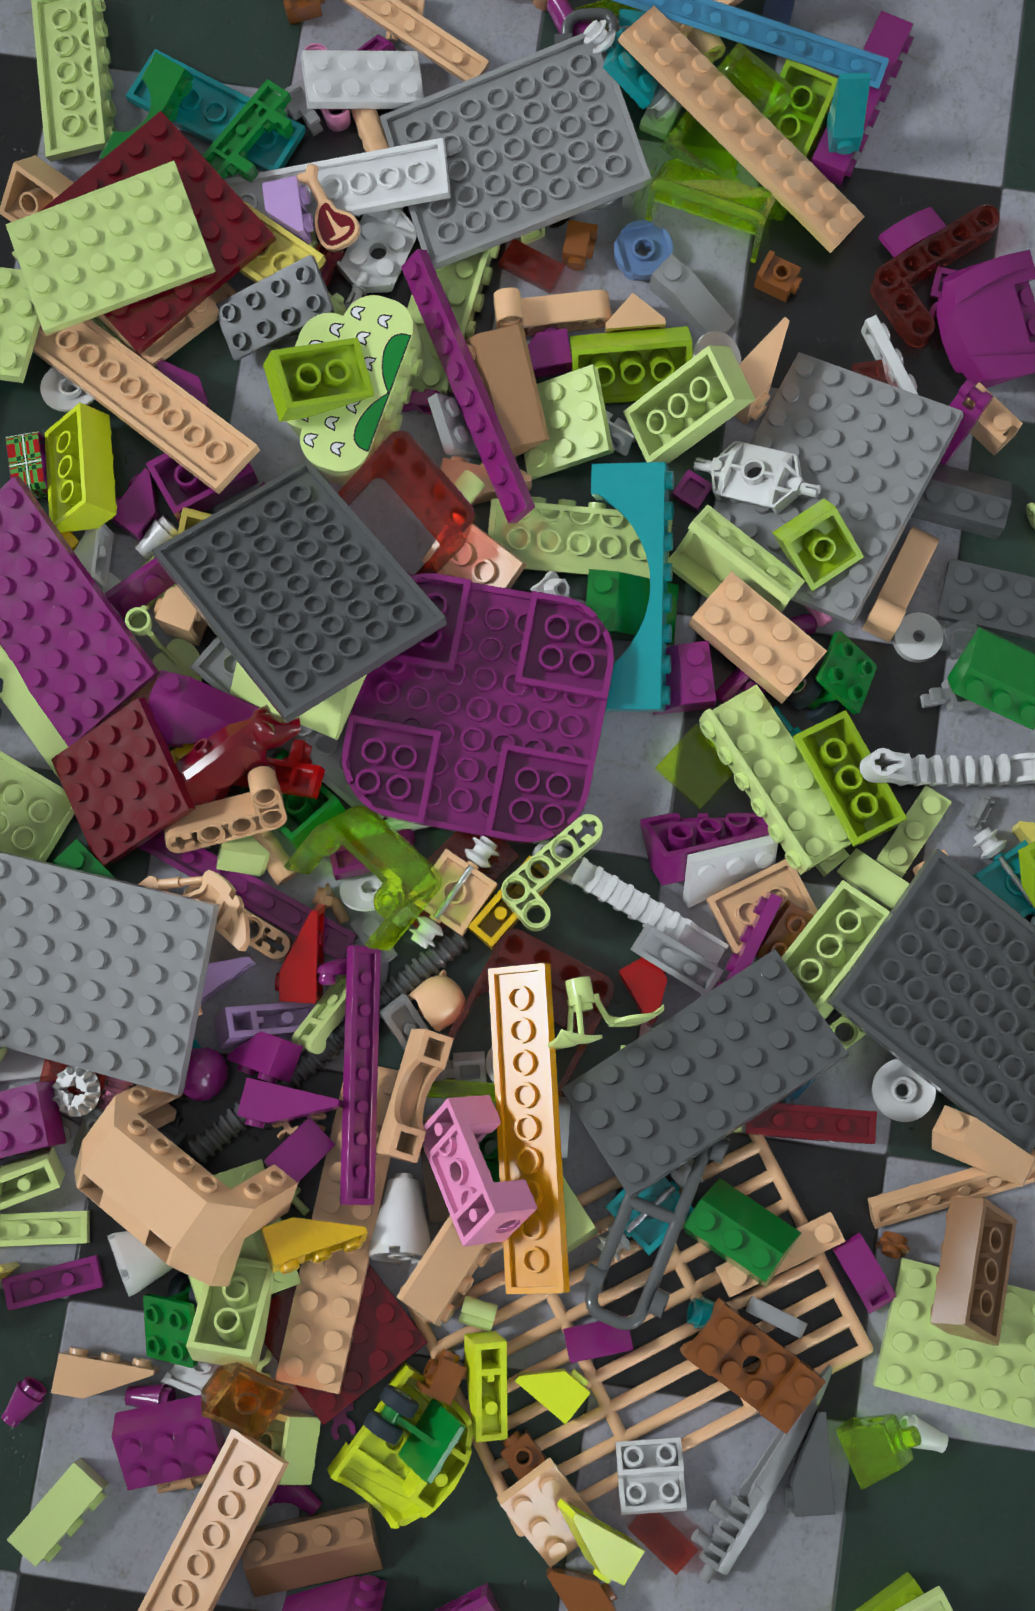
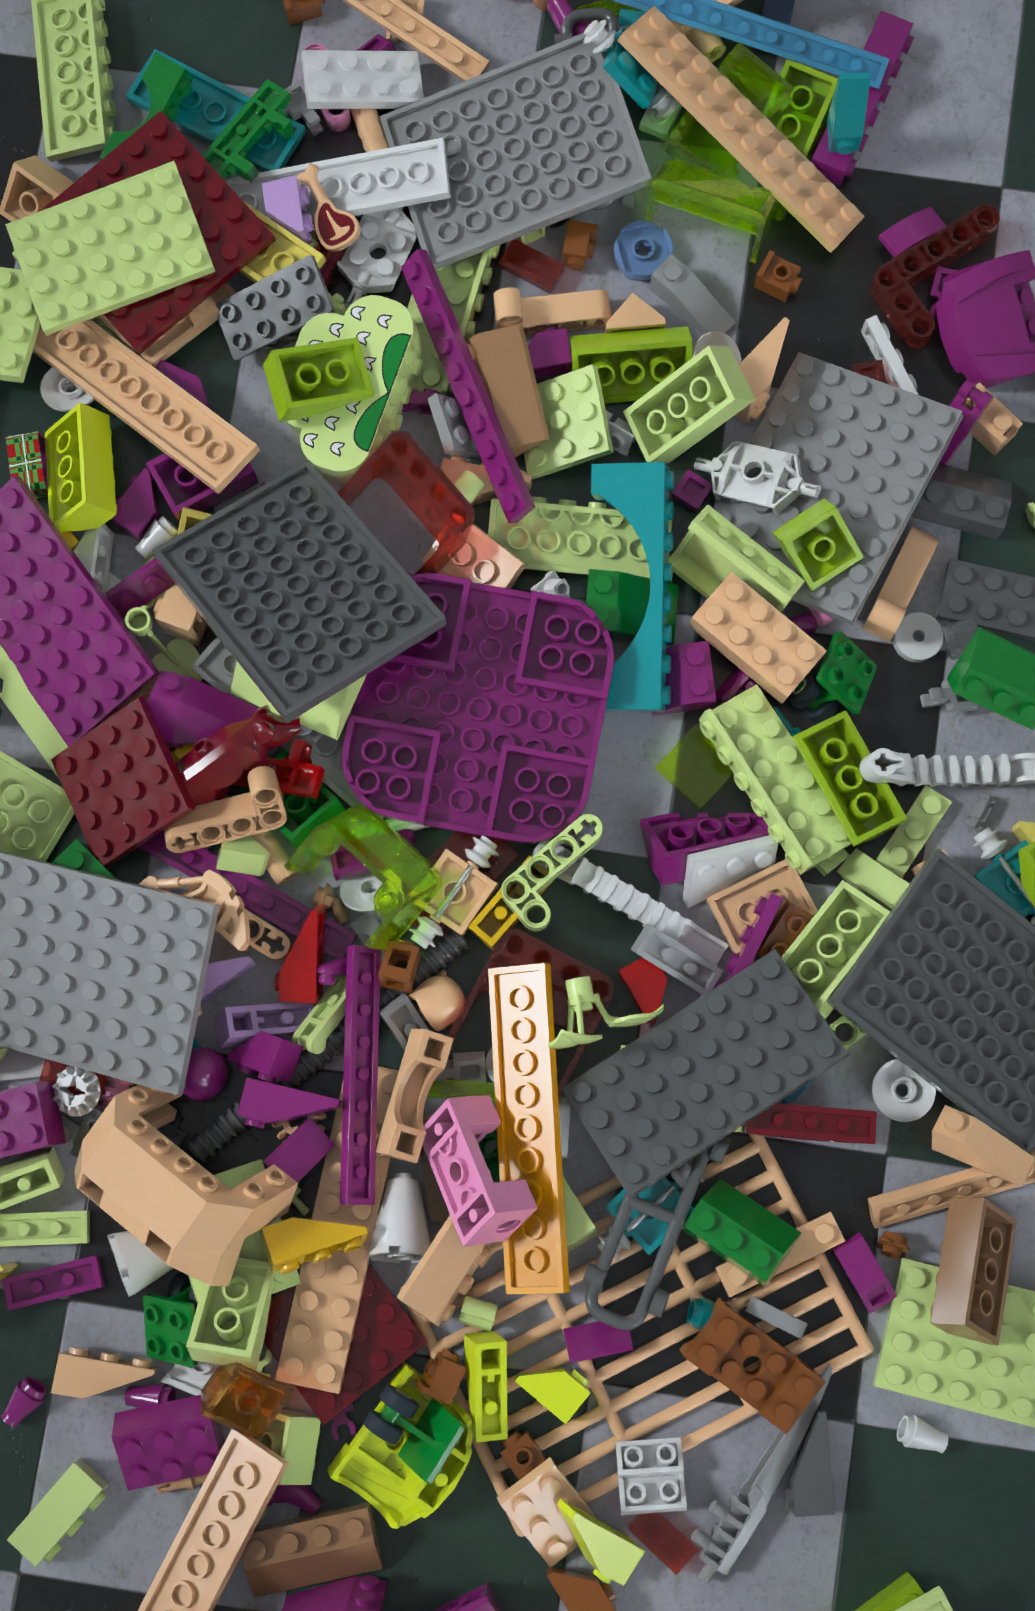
(395, 977): none -> dark orange brick
(877, 1446): clear neon green torso -> none

